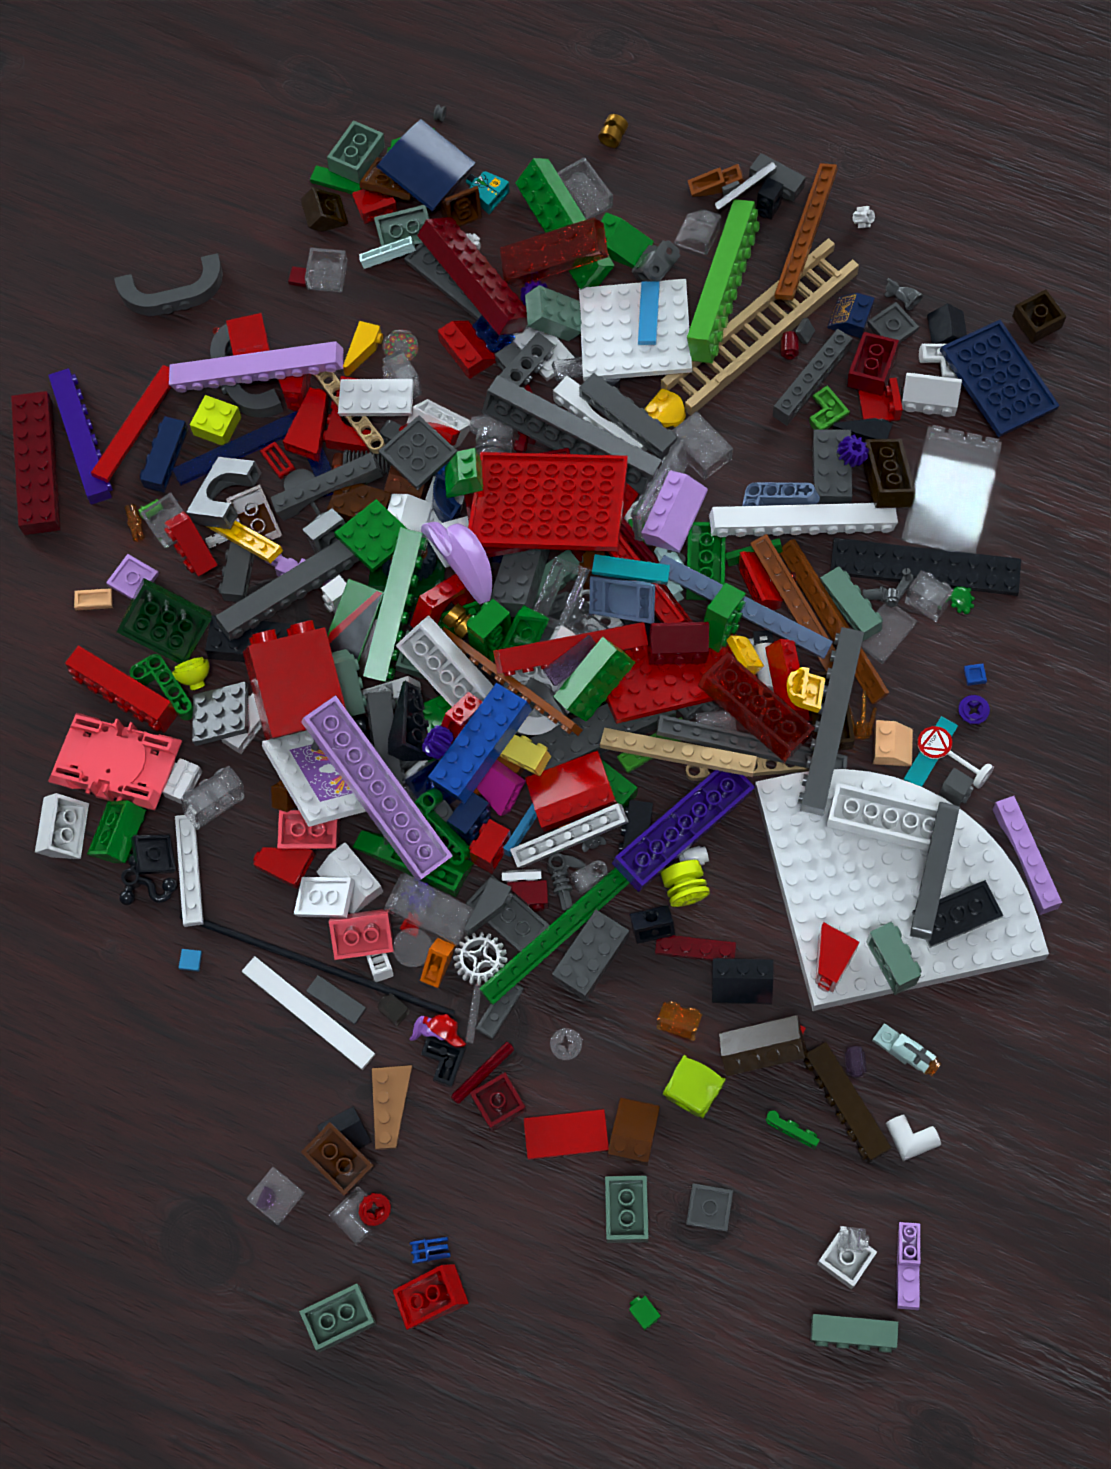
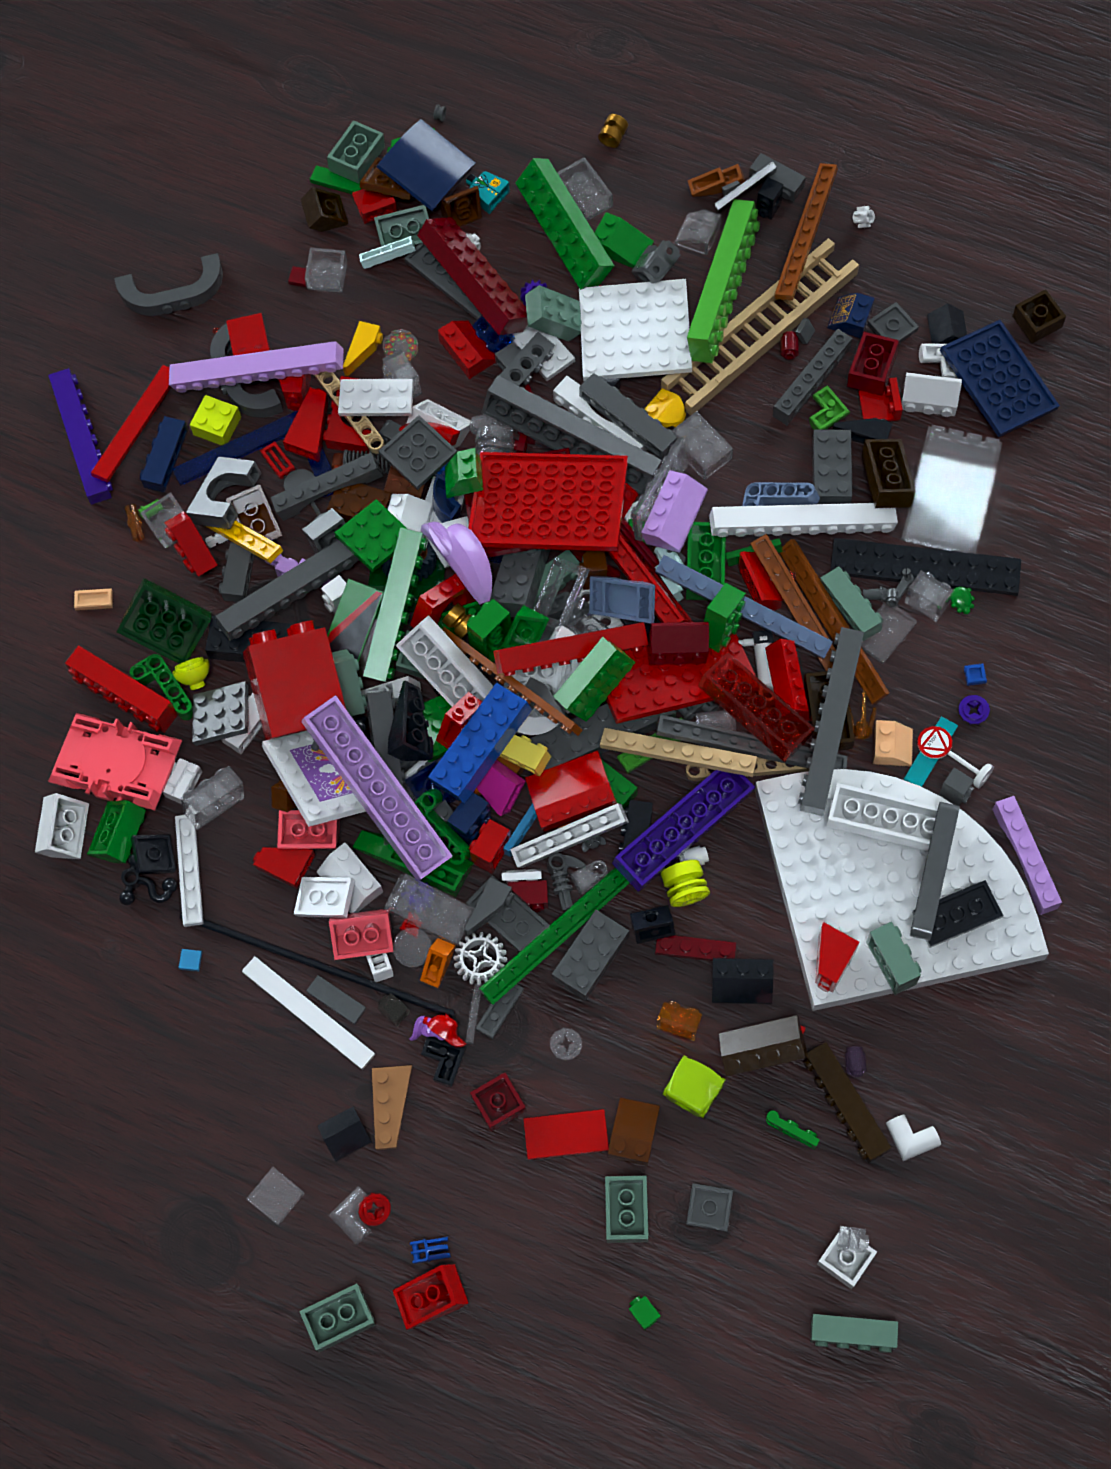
(35, 463): dark red brick -> none
(130, 575): lavender plate -> none
(266, 1199): clear purple plate -> none
(337, 1159): reddish brown slope -> none
(437, 742): dark purple gear -> none
(472, 1082): dark red axle -> none
(554, 252): clear red brick -> none
(568, 367): clear plate -> none
(569, 661): clear purple plate -> none
(630, 569): teal tile -> none
(648, 313): dark azure tile -> none
(745, 653): yellow slope -> none
(805, 689): yellow slope -> none
(852, 451): dark purple gear -> none
(906, 1050): light aqua plate -> none
(908, 295): dark grey animal -> none
(908, 1266): lavender slope -> none

